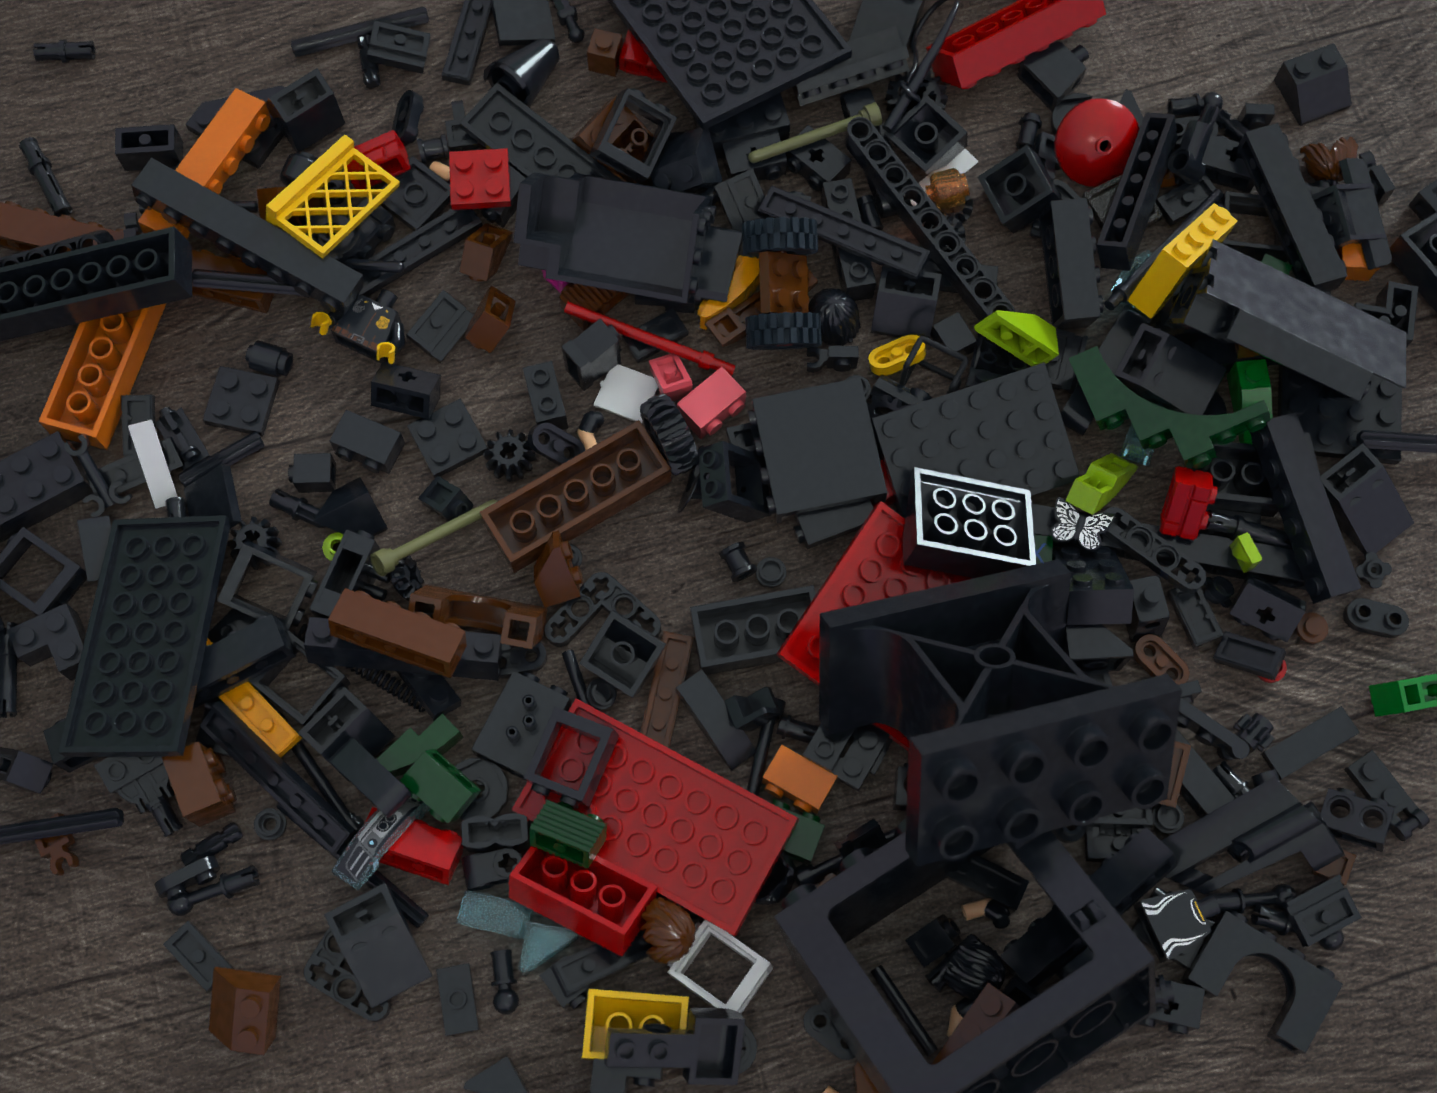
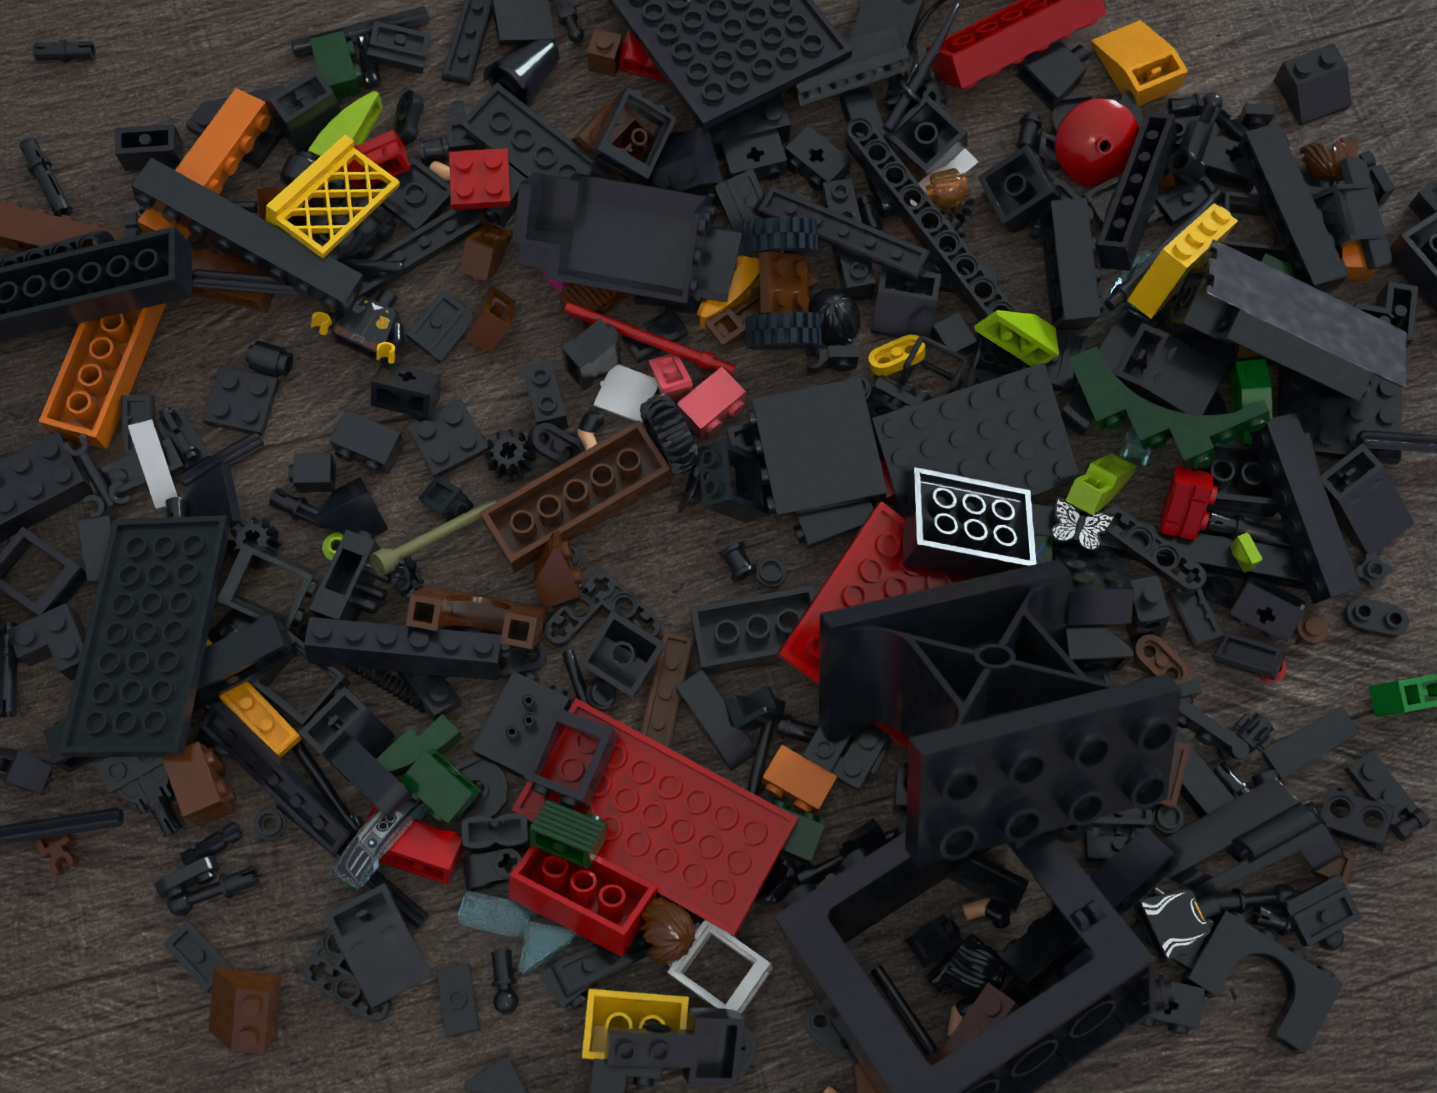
(335, 64): none -> dark green brick
(353, 121): none -> lime slope
(397, 632): reddish brown brick -> none
(869, 111): olive piece -> none
(1140, 62): none -> light orange slope

